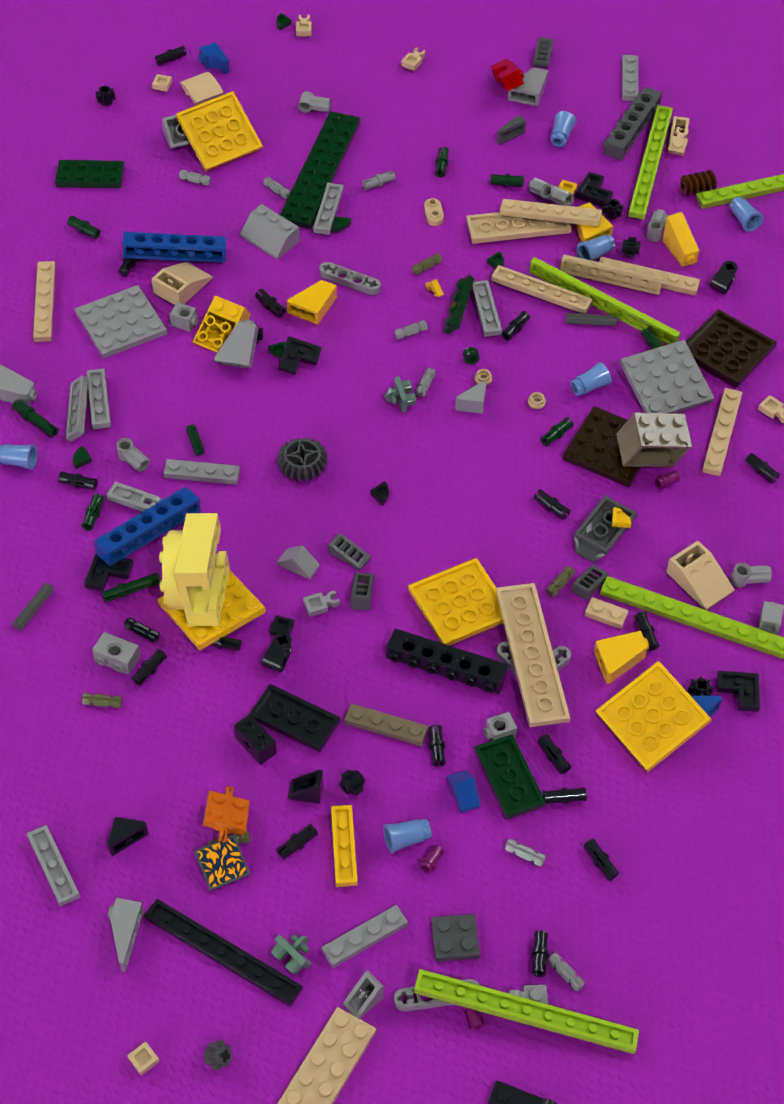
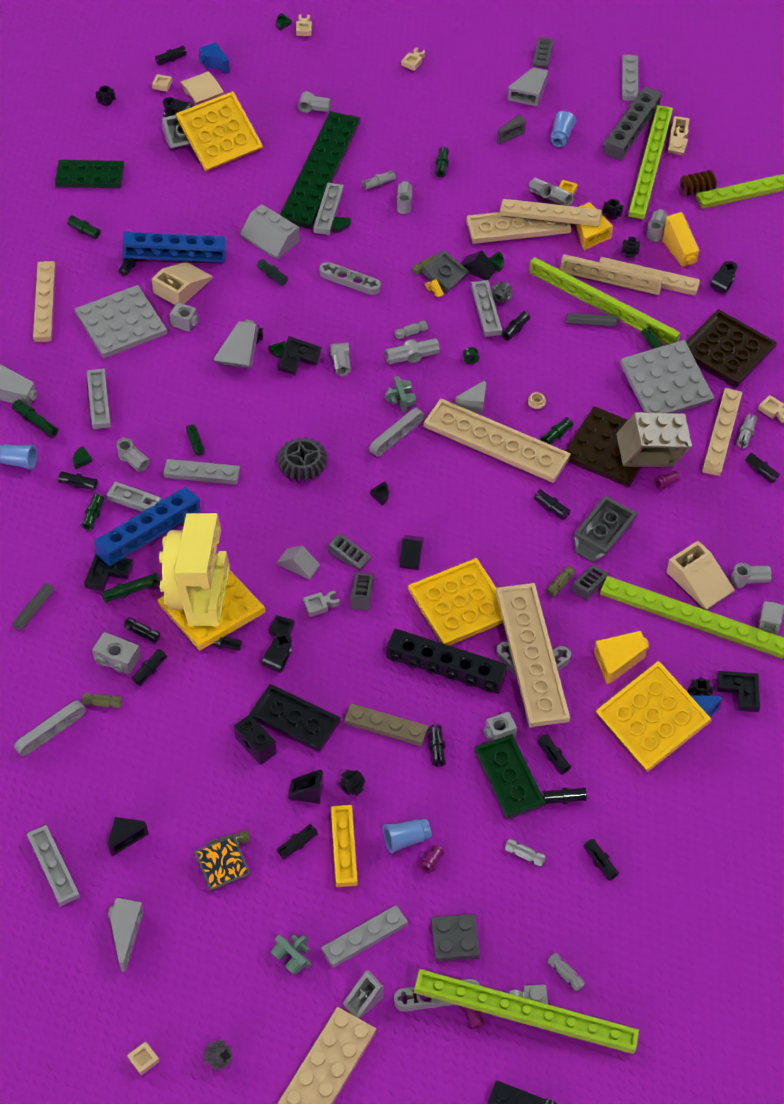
(49, 728): none -> light grey beam
(77, 408): light grey plate -> none
(174, 108): none -> black piece
(195, 177): light grey axle -> none
(219, 323): yellow slope -> none
(223, 952): black tile -> none
(226, 813): orange plate -> none
(270, 302): black pin -> none
(272, 272): none -> pin
(276, 187): light grey axle -> none
(313, 302): yellow slope -> none
(341, 355): none -> light grey piece
(396, 432): none -> light grey beam
(404, 197): none -> light grey piece
(411, 552): none -> black slope
(412, 351): none -> light grey piece
(425, 382): light grey axle -> none
(433, 212): tan plate -> none
(445, 270): none -> dark grey tile
(458, 304): dark green plate -> none
(464, 790): blue slope -> none
(479, 265): none -> black slope
(483, 375): tan plate -> none
(497, 440): none -> tan plate
(502, 292): none -> dark grey gear
(507, 74): red arch -> none
(507, 180): dark green pin -> none
(540, 953): black pin -> none
(541, 289): tan plate -> none
(591, 190): black plate -> none
(591, 379): medium blue plant -> none
(595, 248): medium blue plant -> none
(606, 613): tan plate -> none
(620, 519): yellow tile -> none
(647, 630): black pin -> none
(746, 214): medium blue plant -> none
(746, 431): none -> light grey pin

